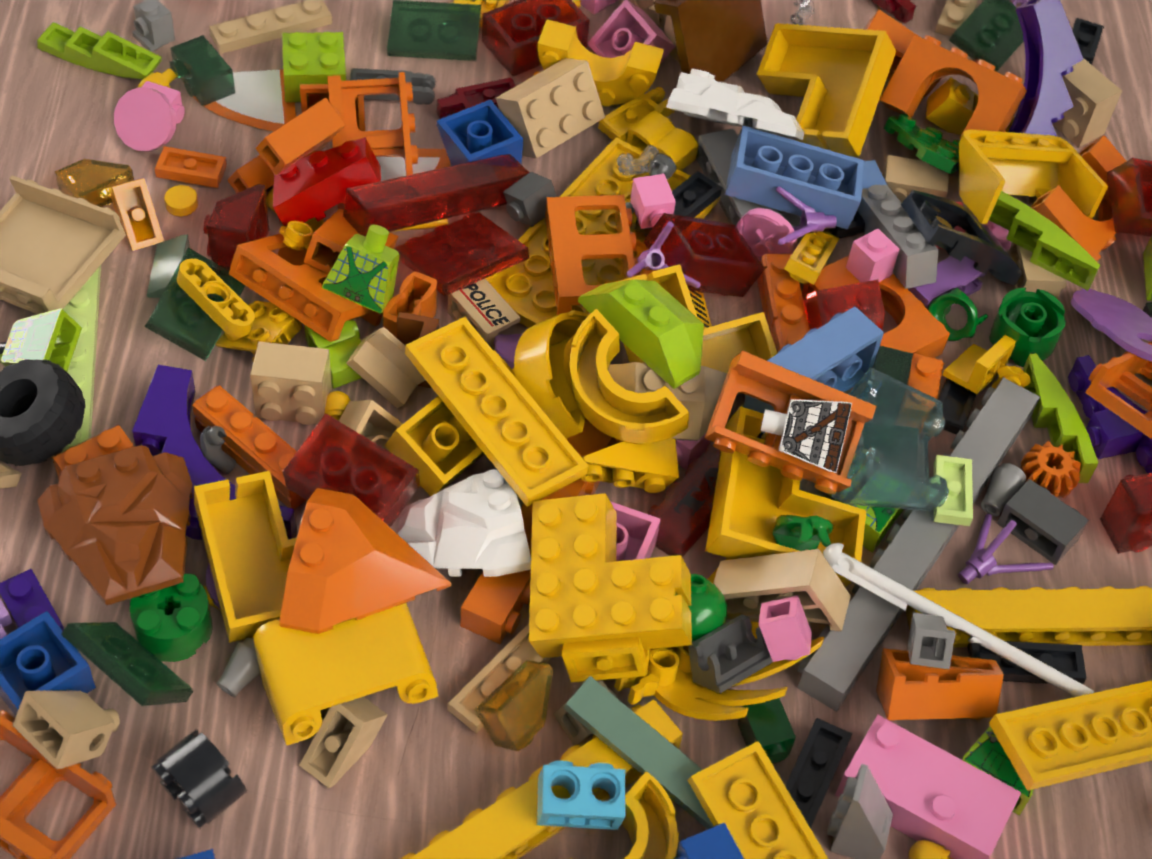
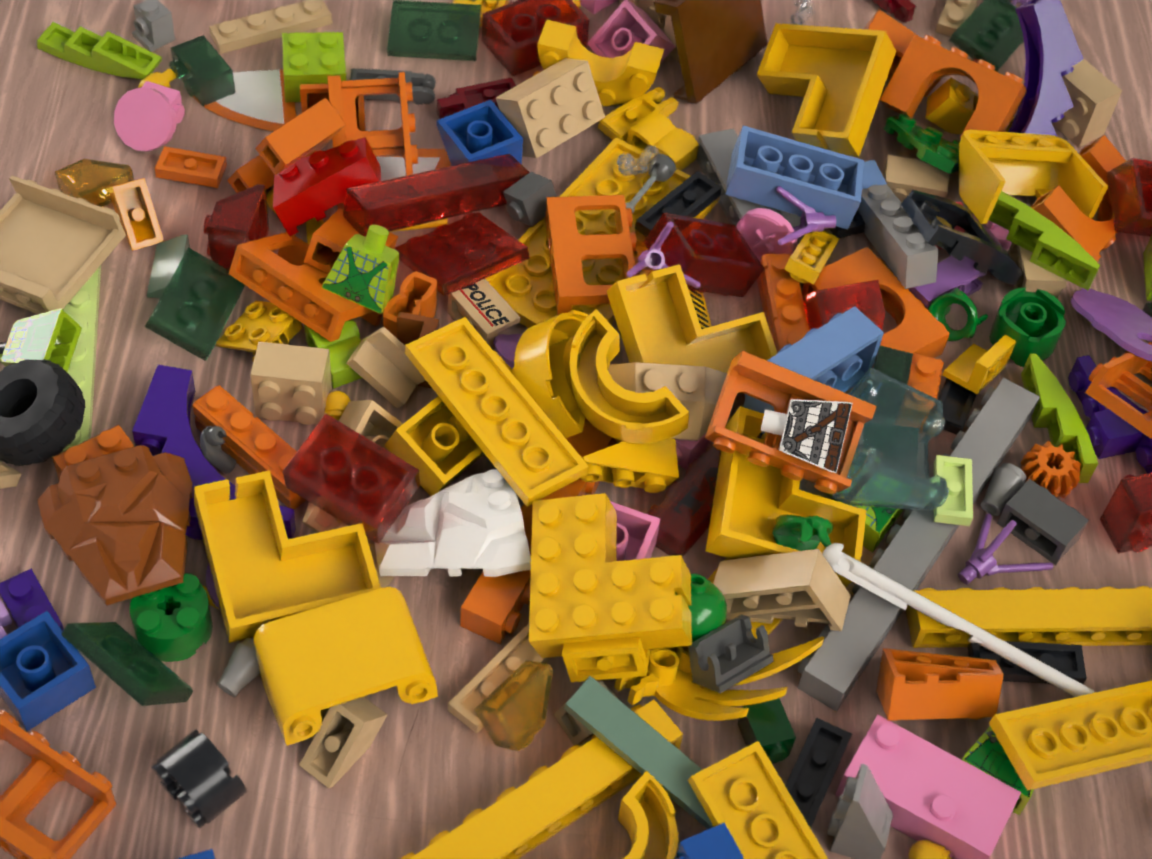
(65, 725): tan torso -> none
(181, 200): yellow tile -> none
(197, 273): yellow beam -> none
(296, 235): yellow plate -> none
(349, 566): orange wedge -> none
(582, 808): medium azure brick -> none
(651, 198): bright pink brick -> none
(651, 326): lime wedge -> none
(726, 103): white wedge -> none
(785, 629): bright pink brick -> none
(872, 257): bright pink brick -> none
(930, 641): light grey brick -> none
(1012, 374): yellow plate -> none
(1087, 37): black hinge -> none

